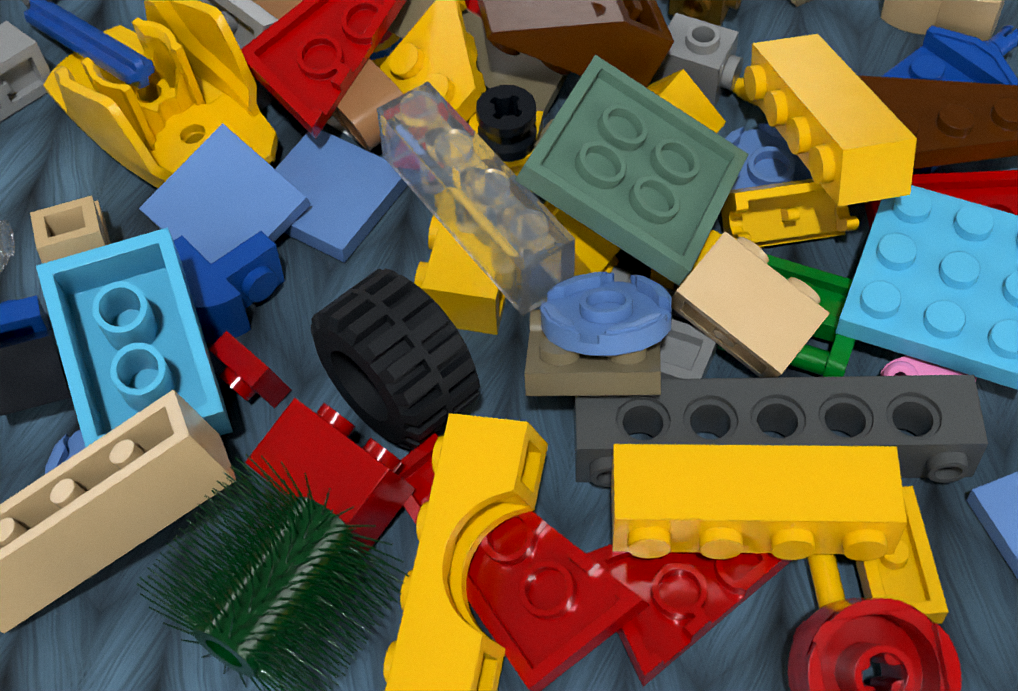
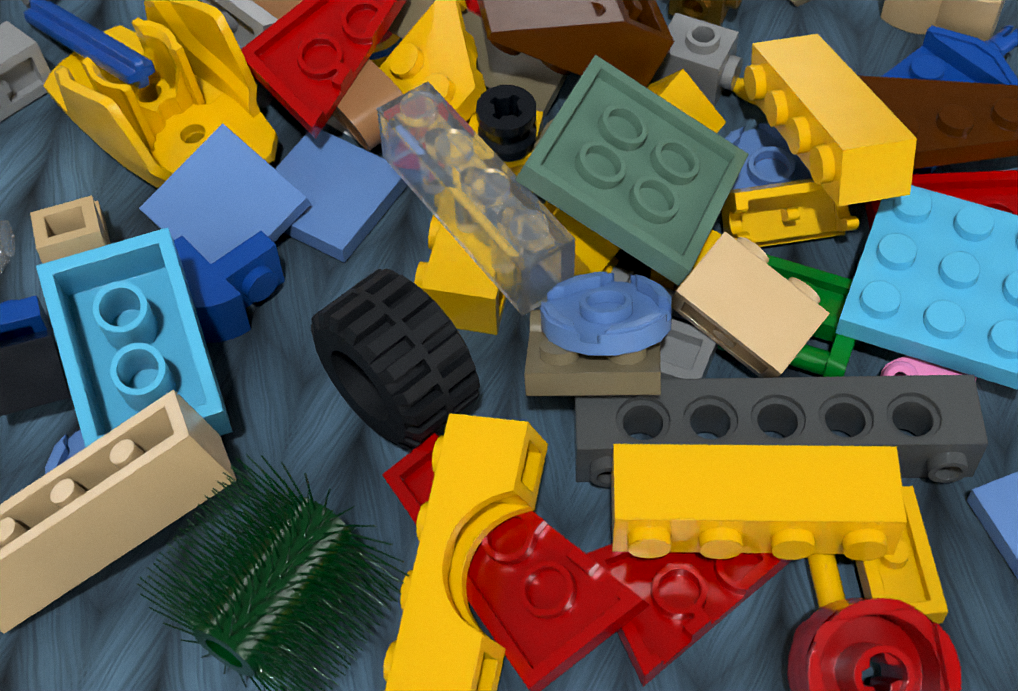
(247, 372): red plate -> none
(331, 460): red brick -> none

